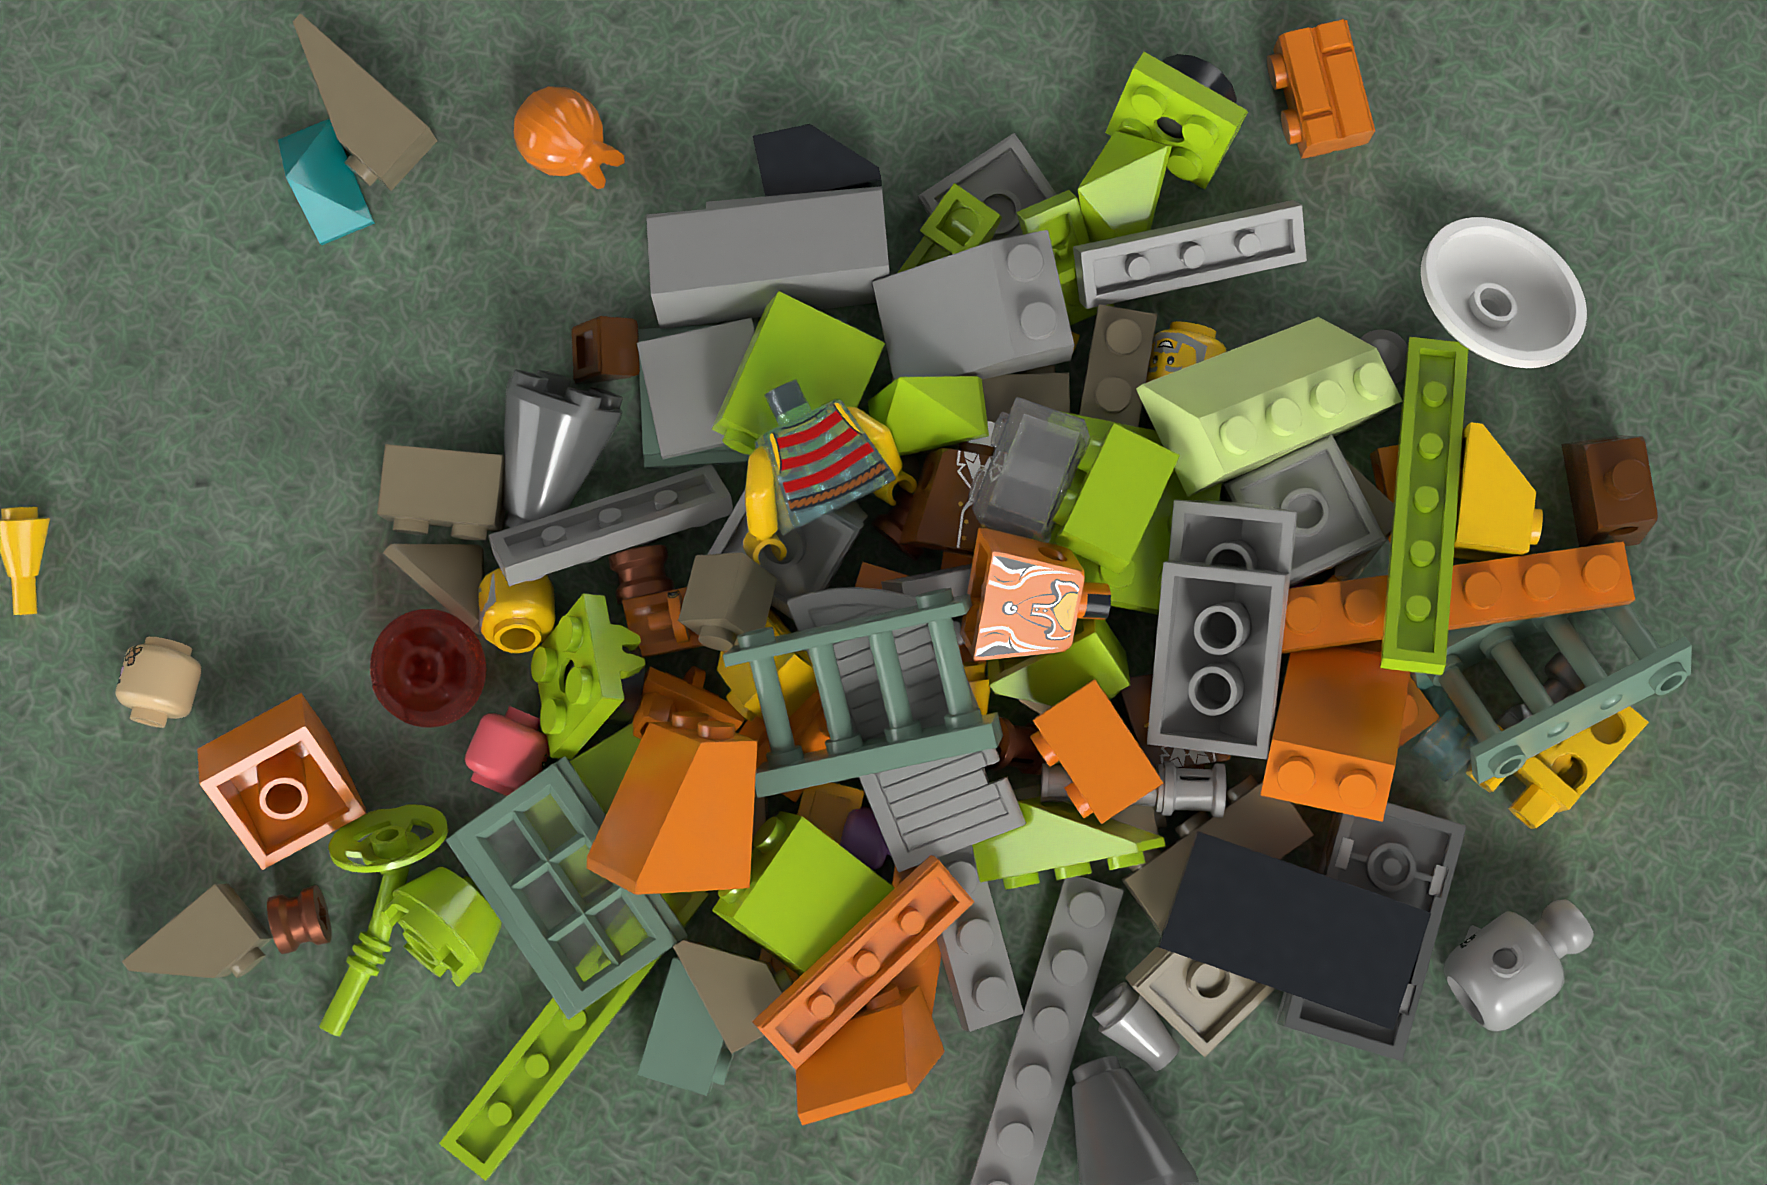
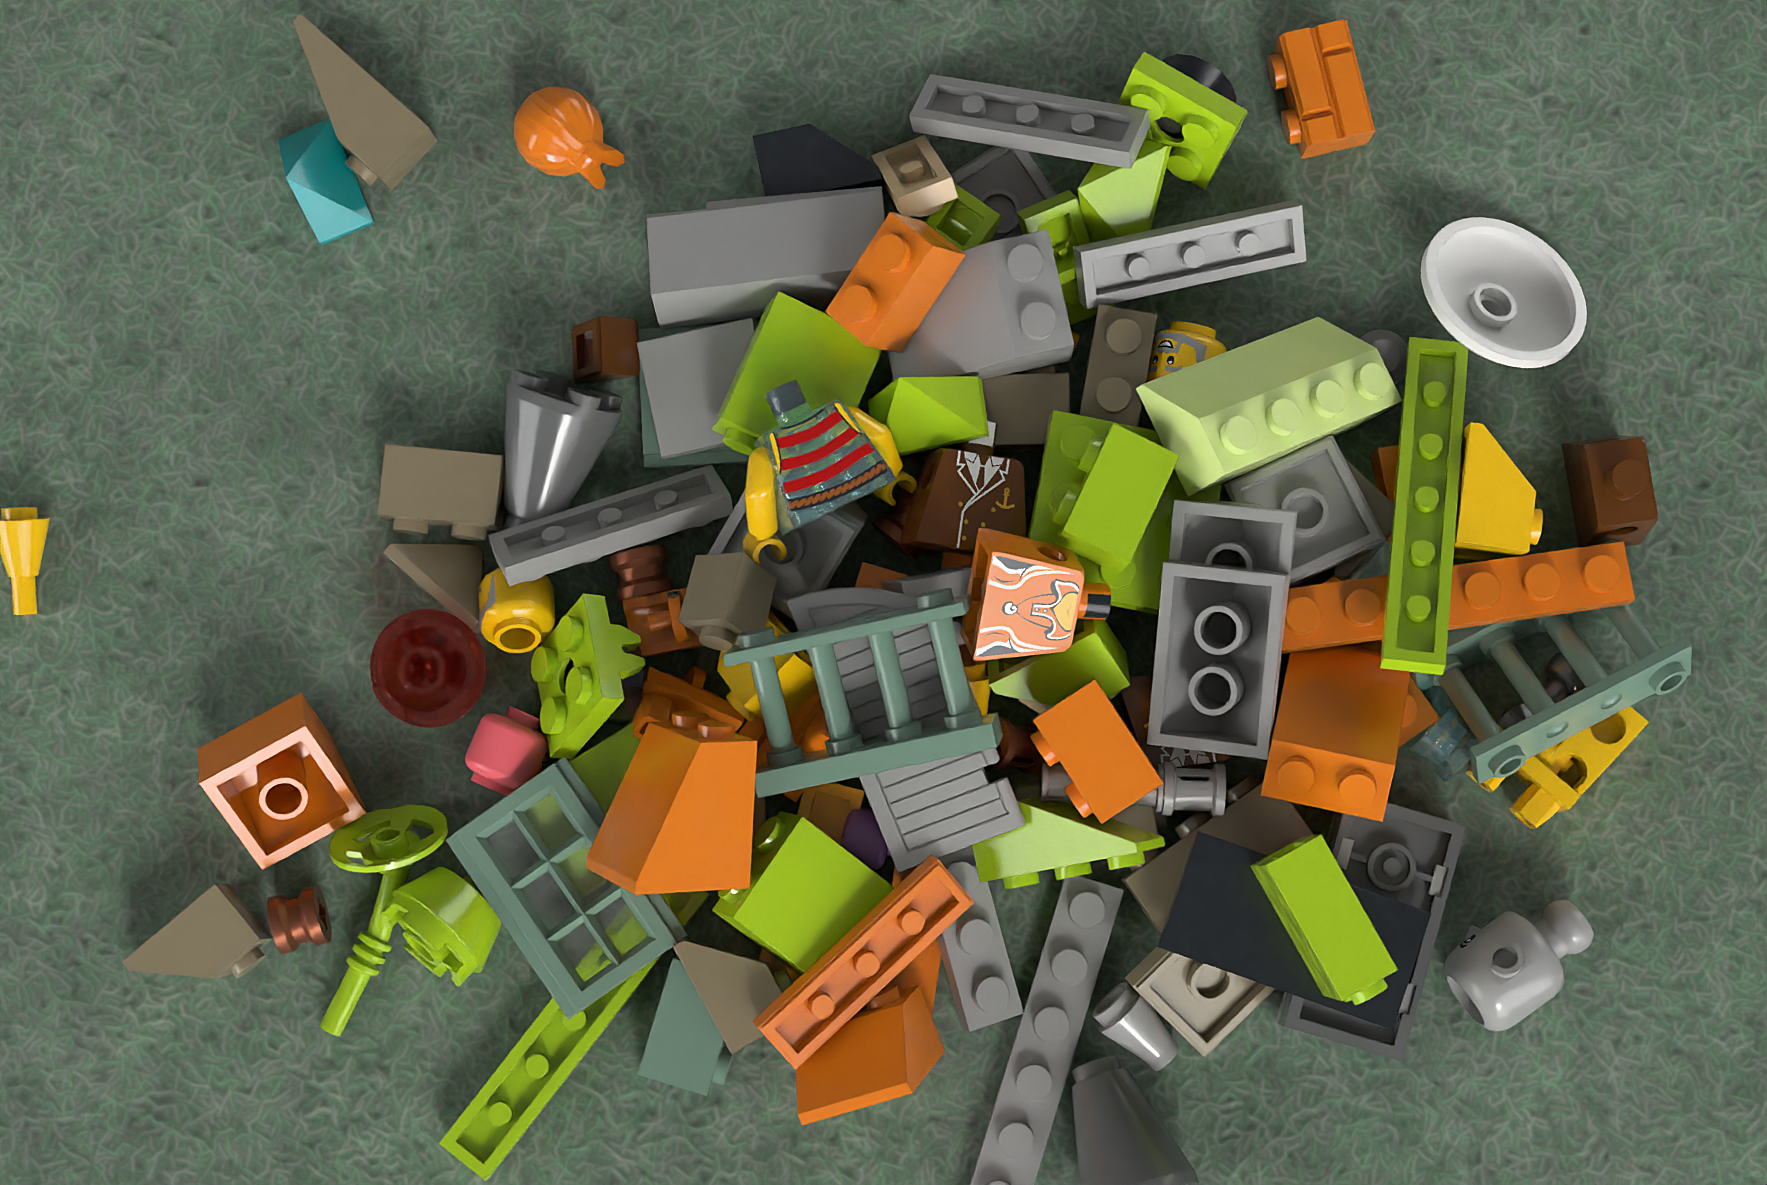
(158, 681): tan head -> none
(895, 283): none -> orange brick
(915, 177): none -> tan plate
(1029, 469): clear brick -> none
(1030, 121): none -> light grey plate
(1325, 920): none -> lime brick

